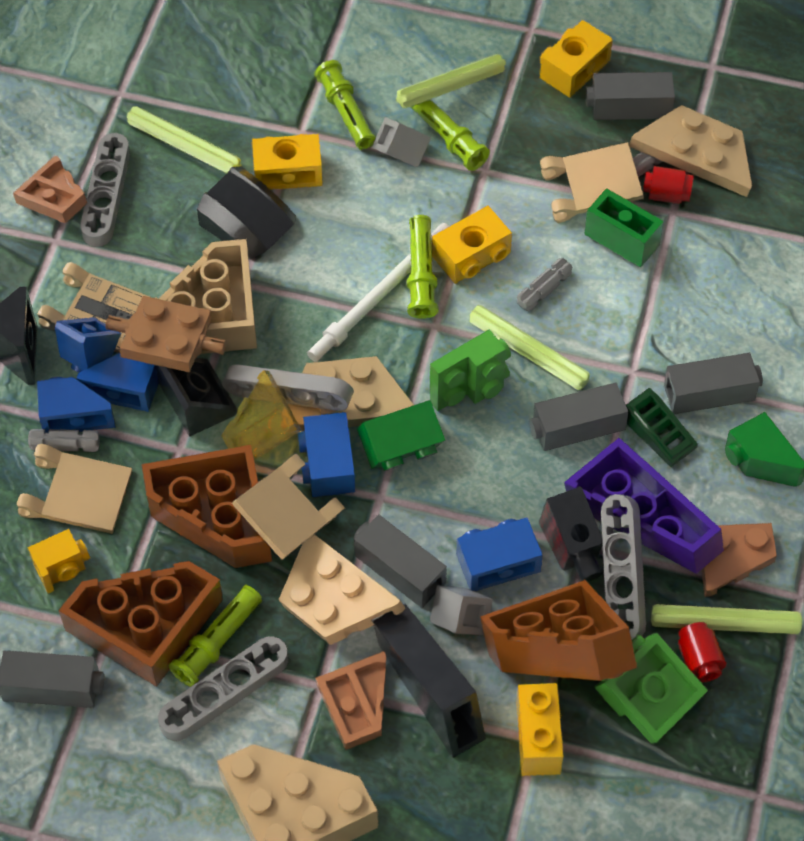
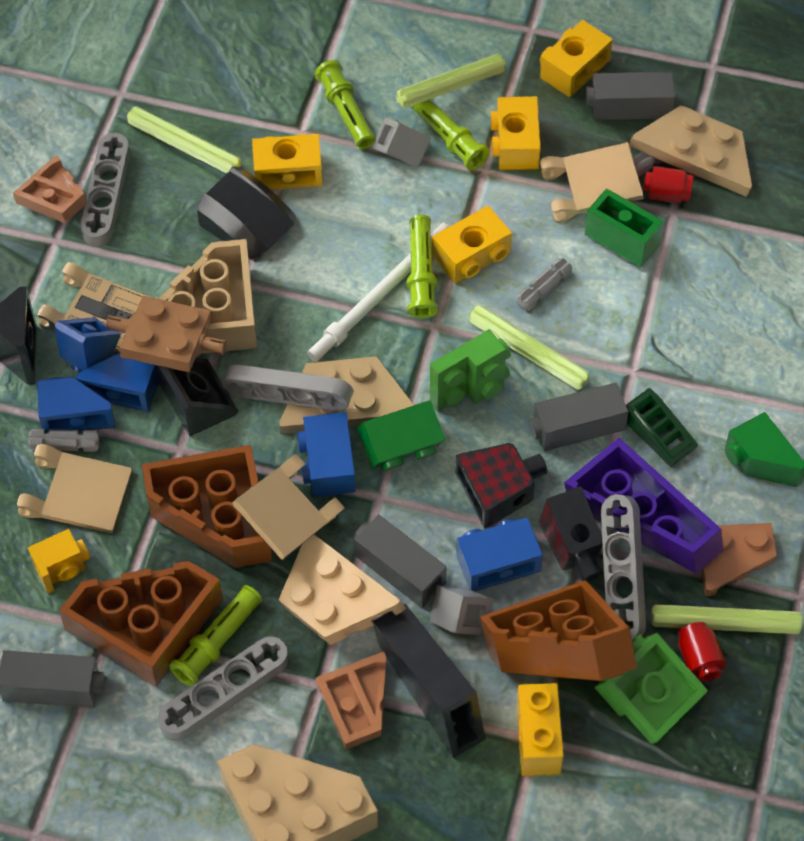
(262, 419): clear yellow wing -> none
(498, 480): none -> black torso
(517, 133): none -> yellow brick
(712, 383): dark grey brick -> none

